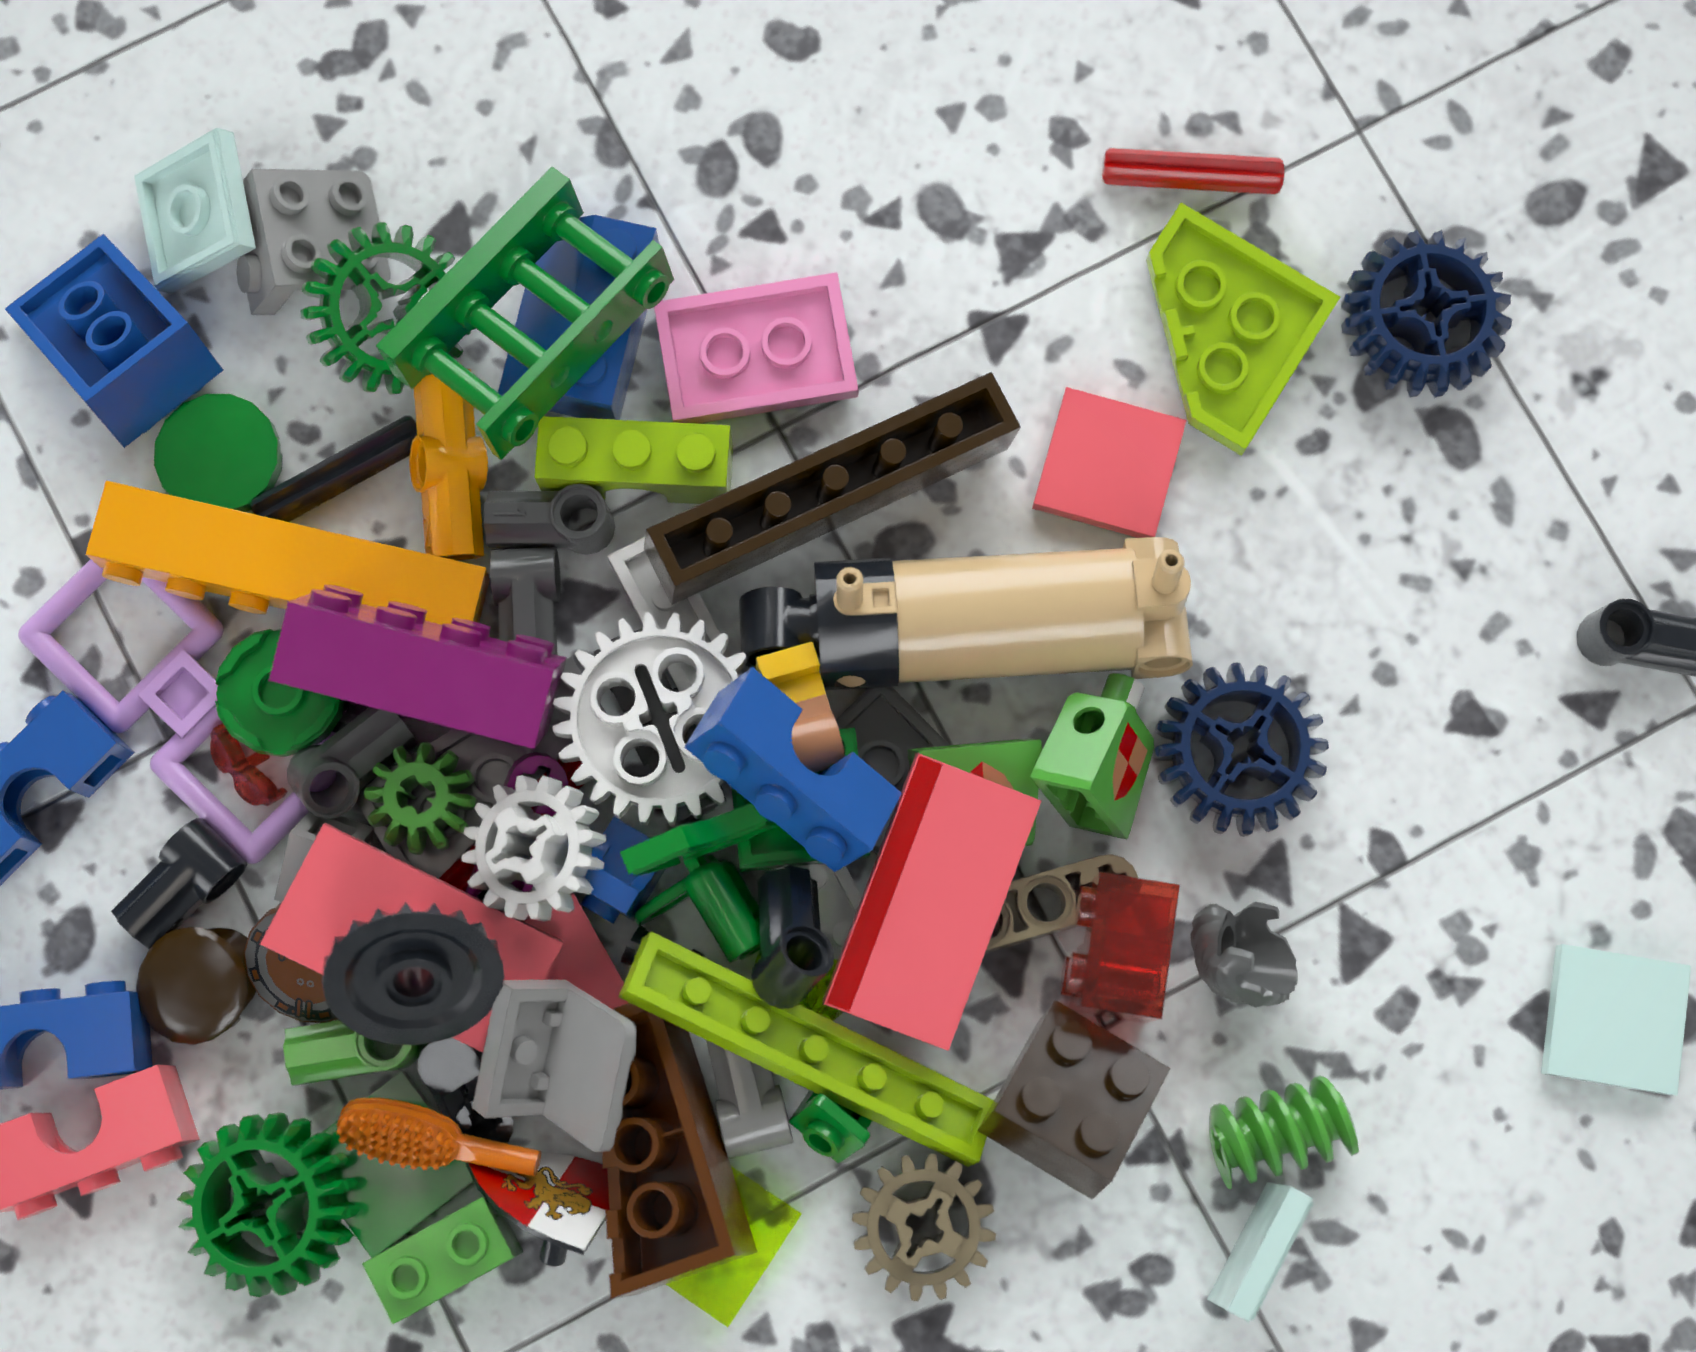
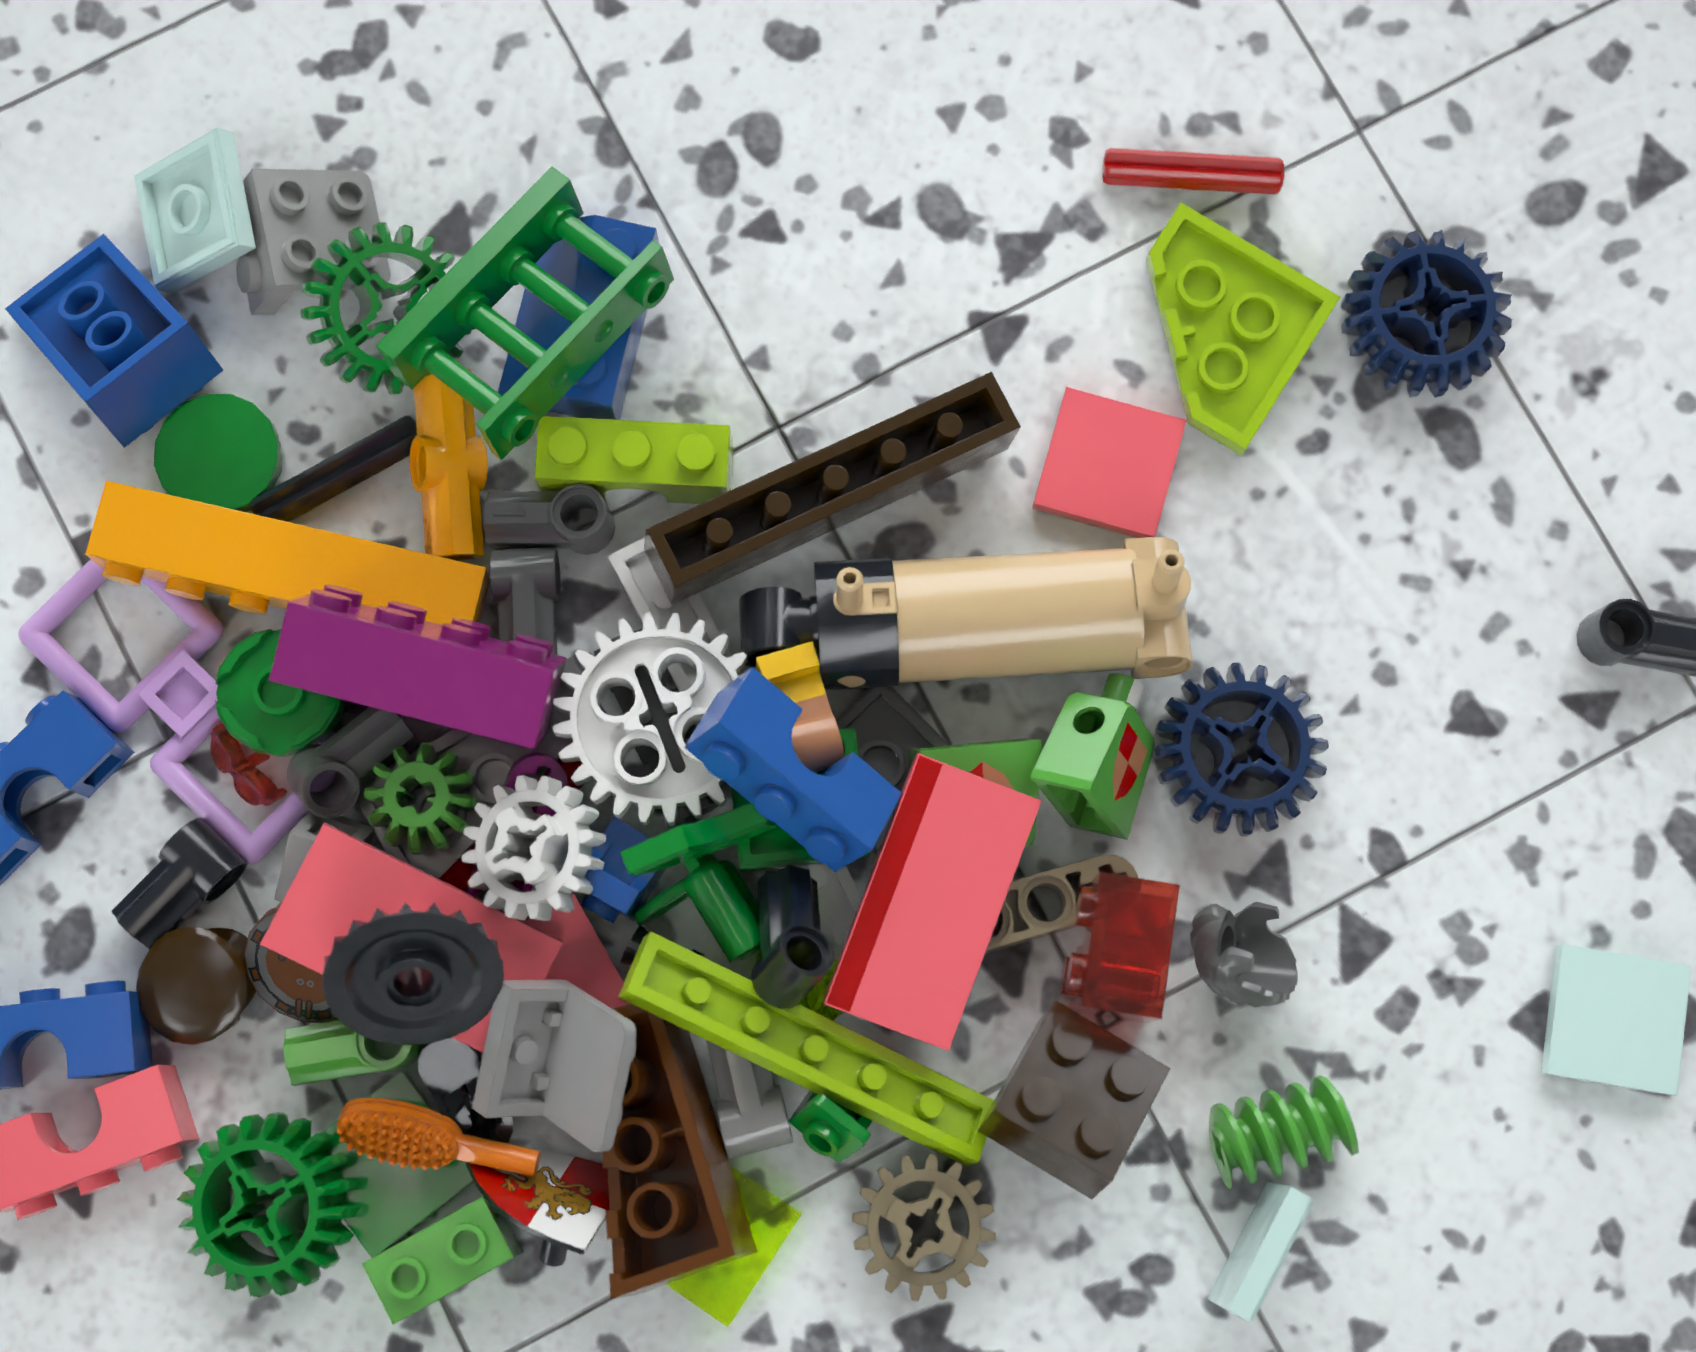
(756, 349): bright pink plate -> none

